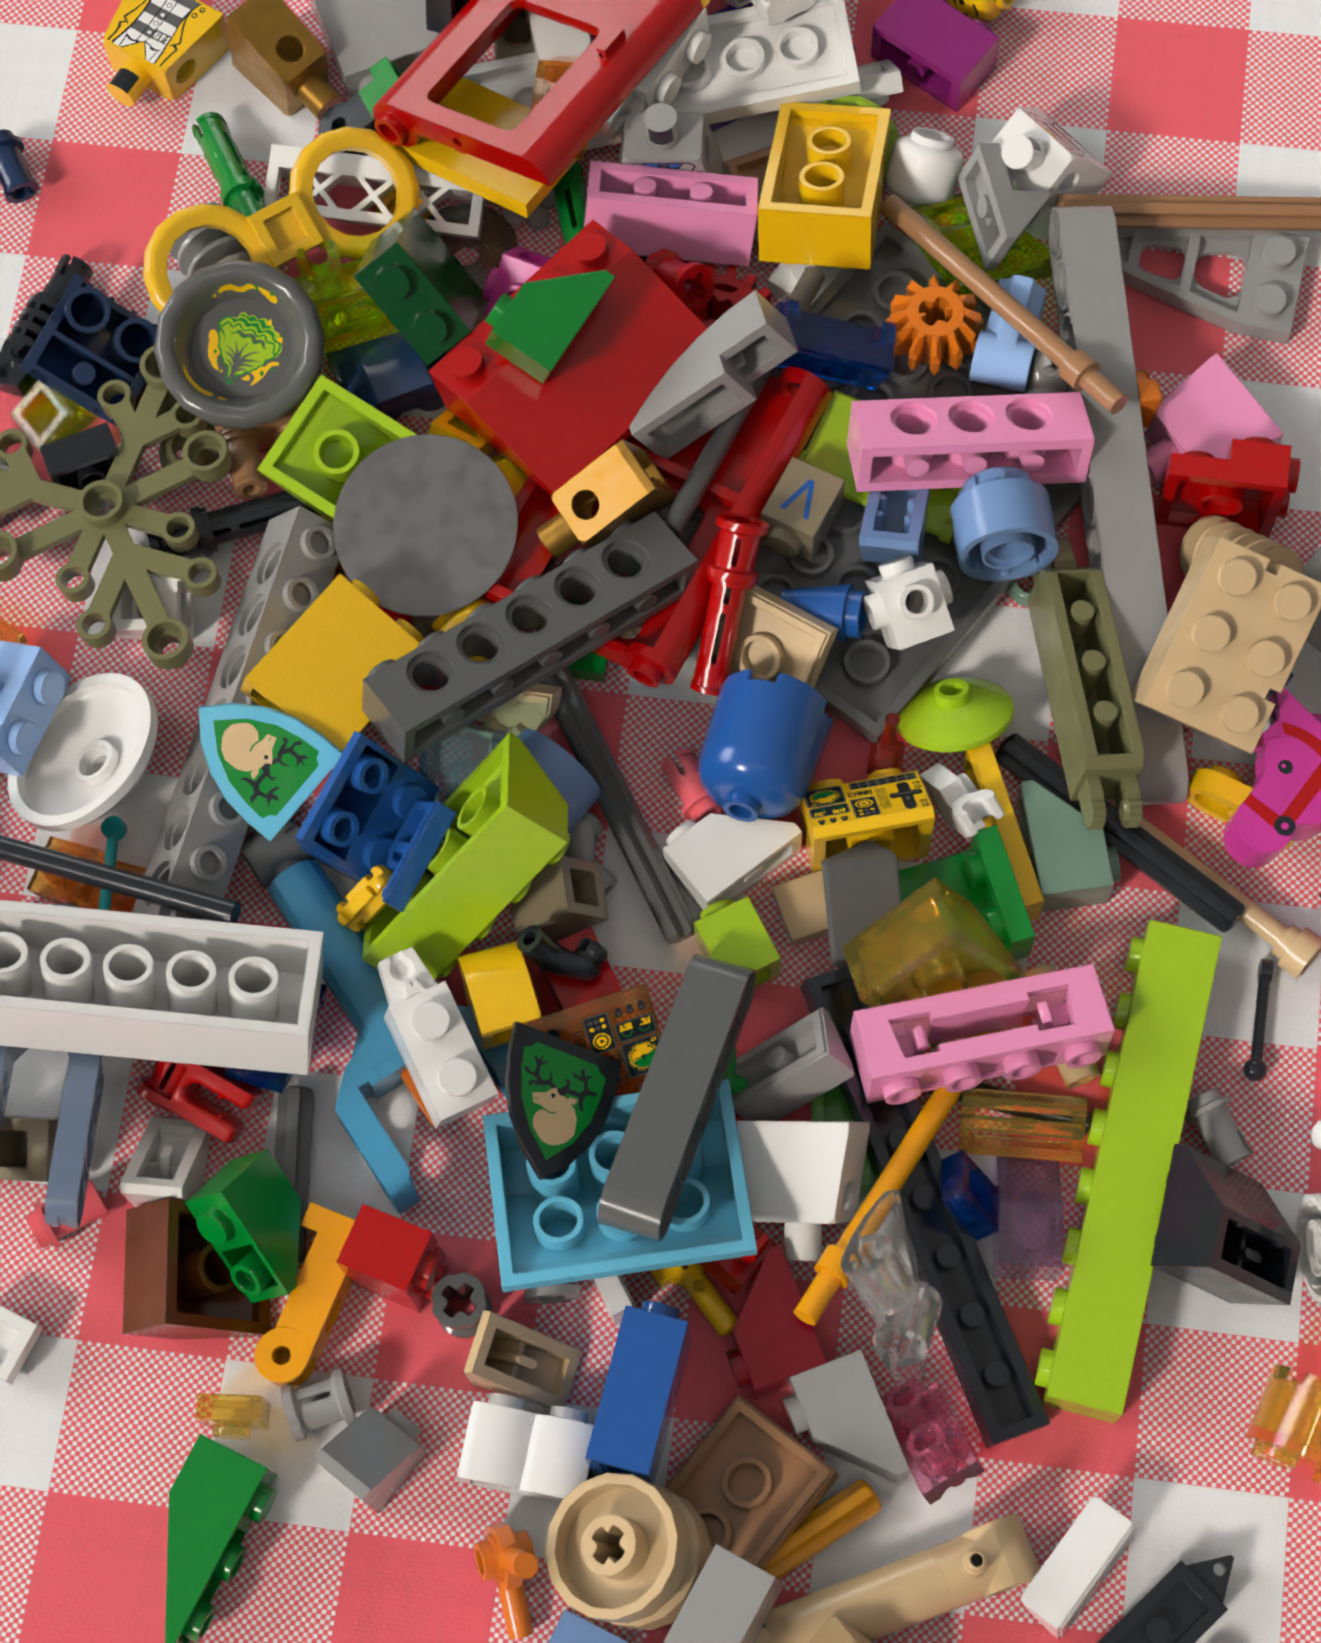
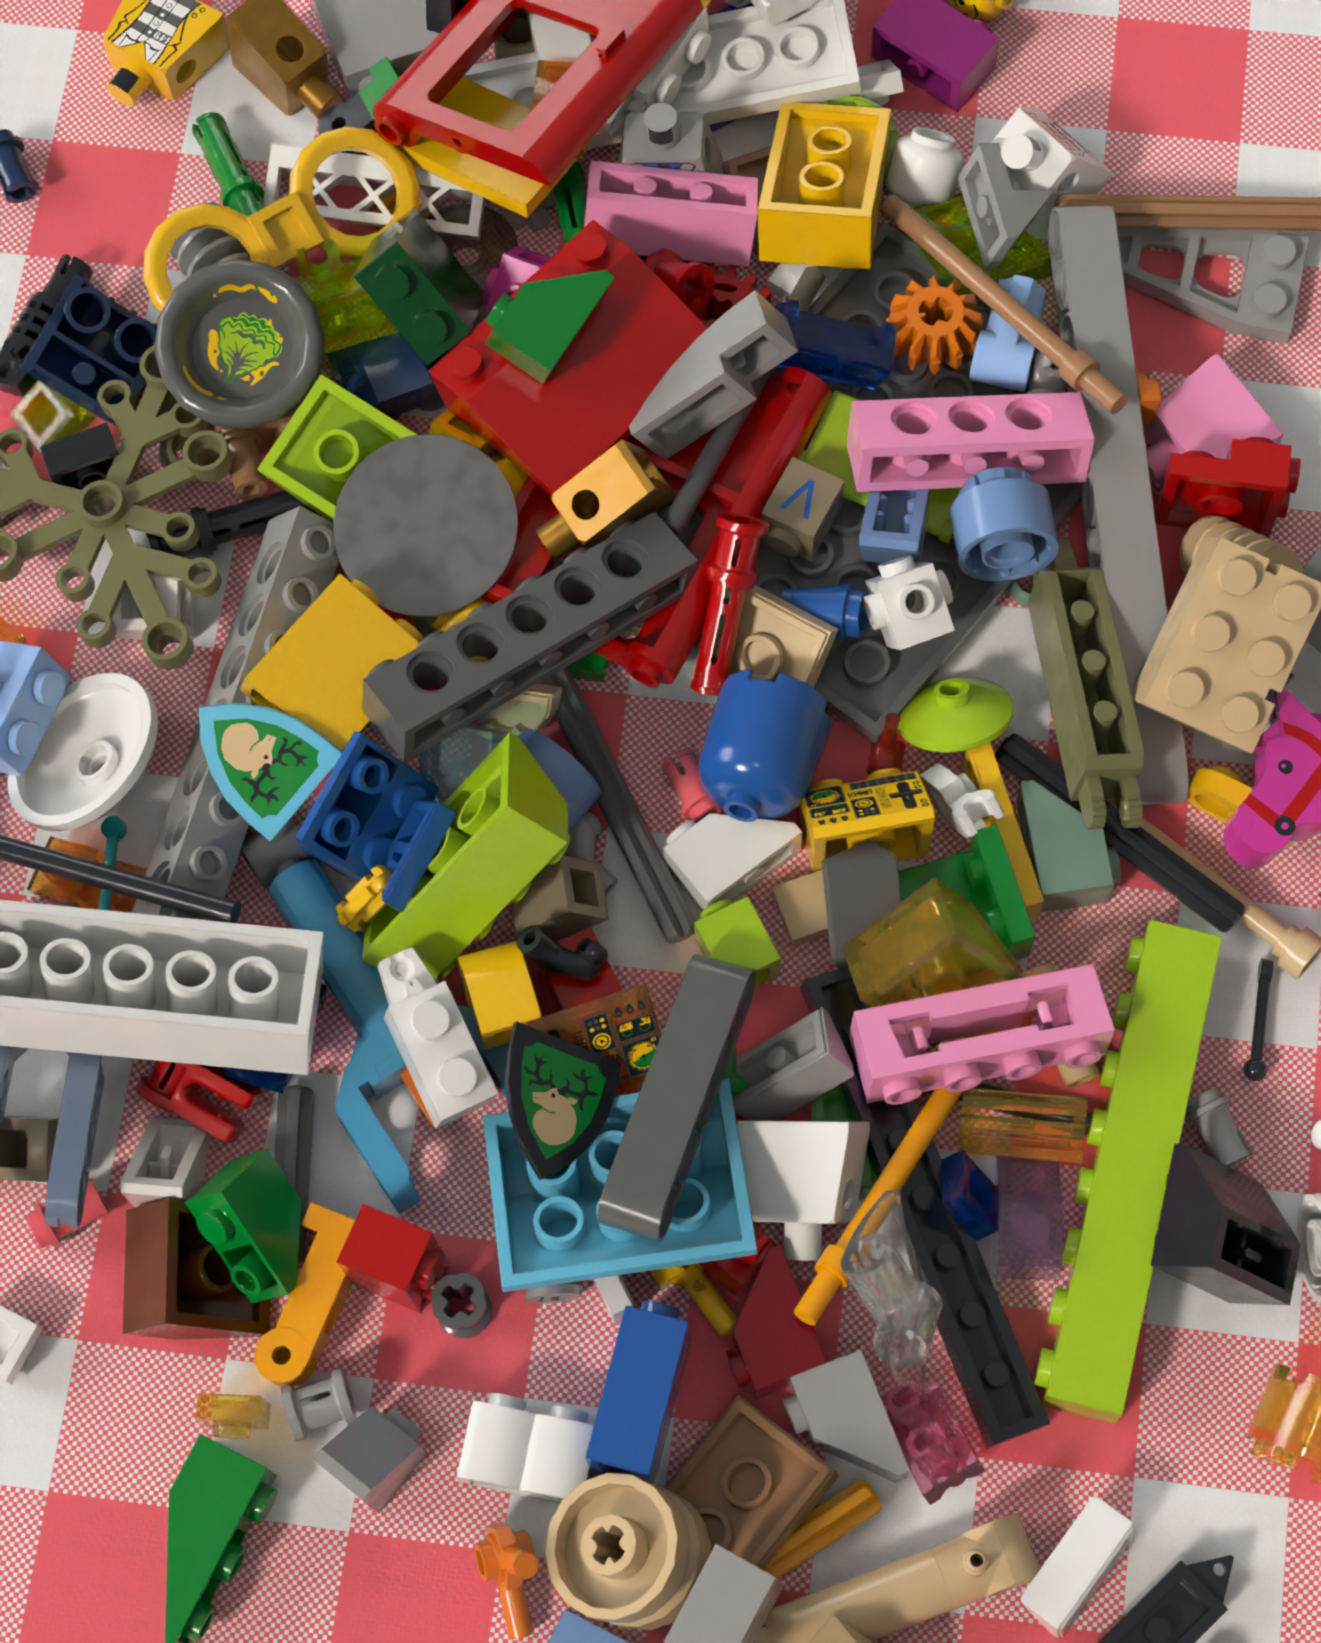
(521, 1362): tan slope -> none

